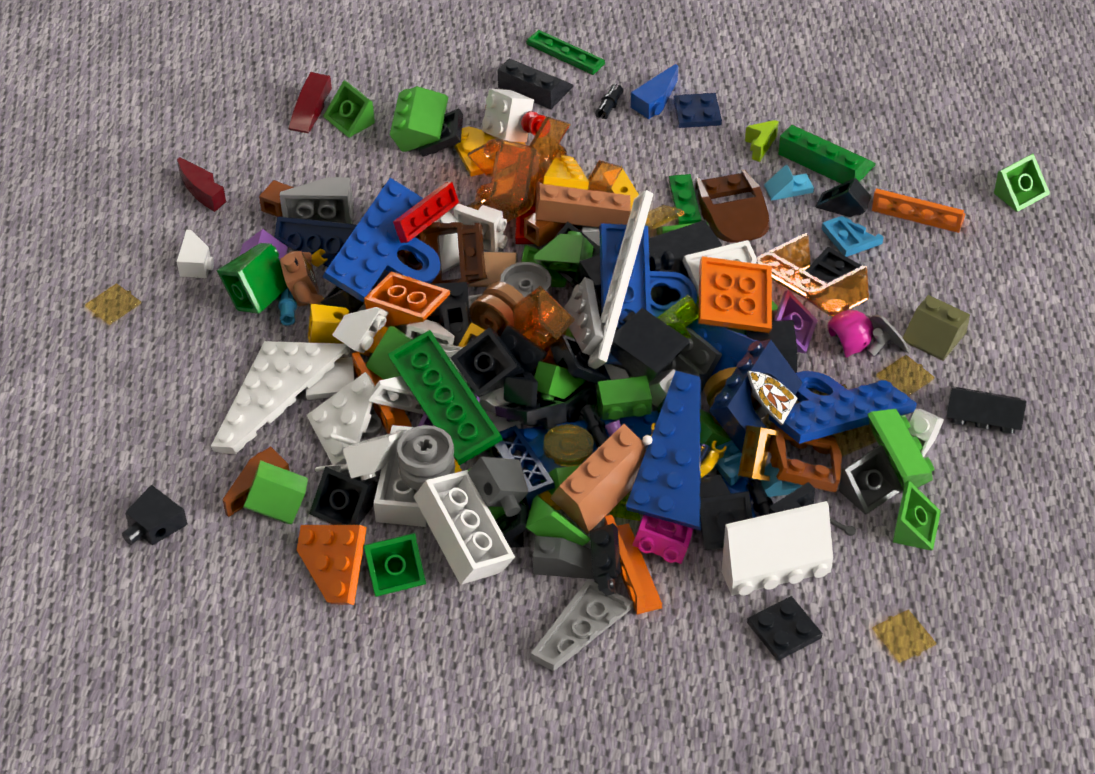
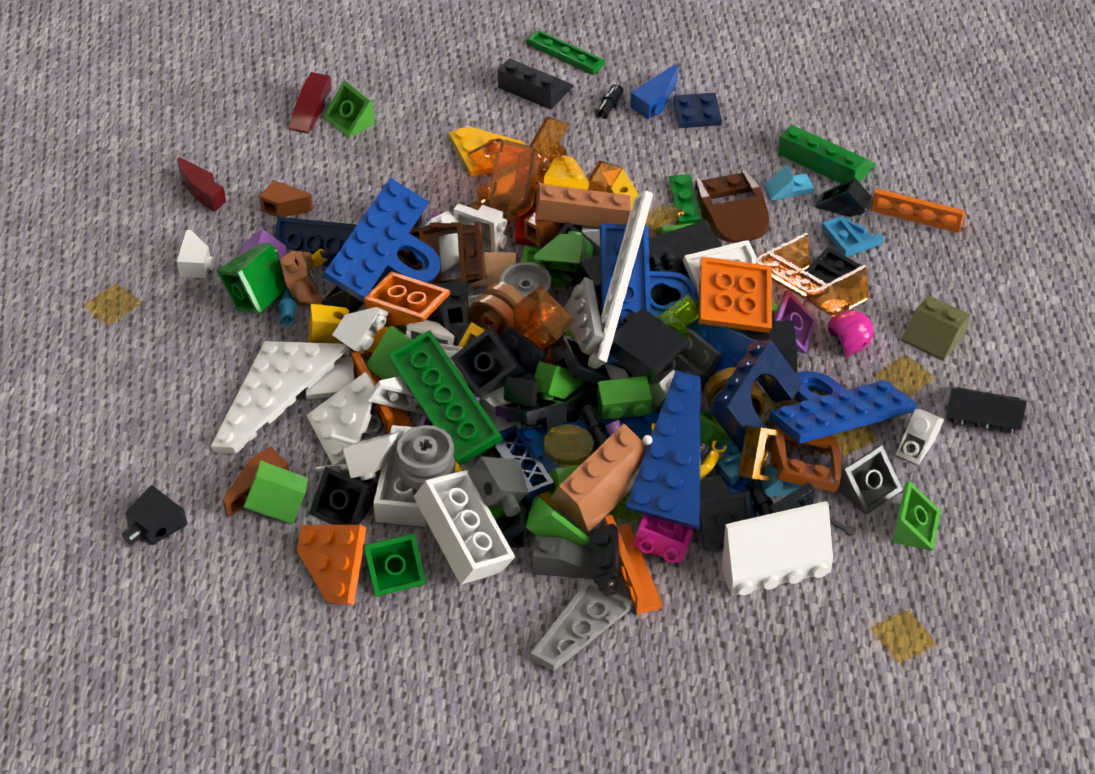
(320, 200): light grey slope -> none
(418, 118): bright green slope -> none
(426, 212): red plate -> none
(450, 133): black plate -> none
(510, 116): white brick -> none
(761, 138): lime slope -> none
(772, 395): shield -> none
(784, 628): black plate -> none
(883, 332): light grey shield -> none
(900, 447): bright green slope -> none
(1021, 183): bright green slope -> none

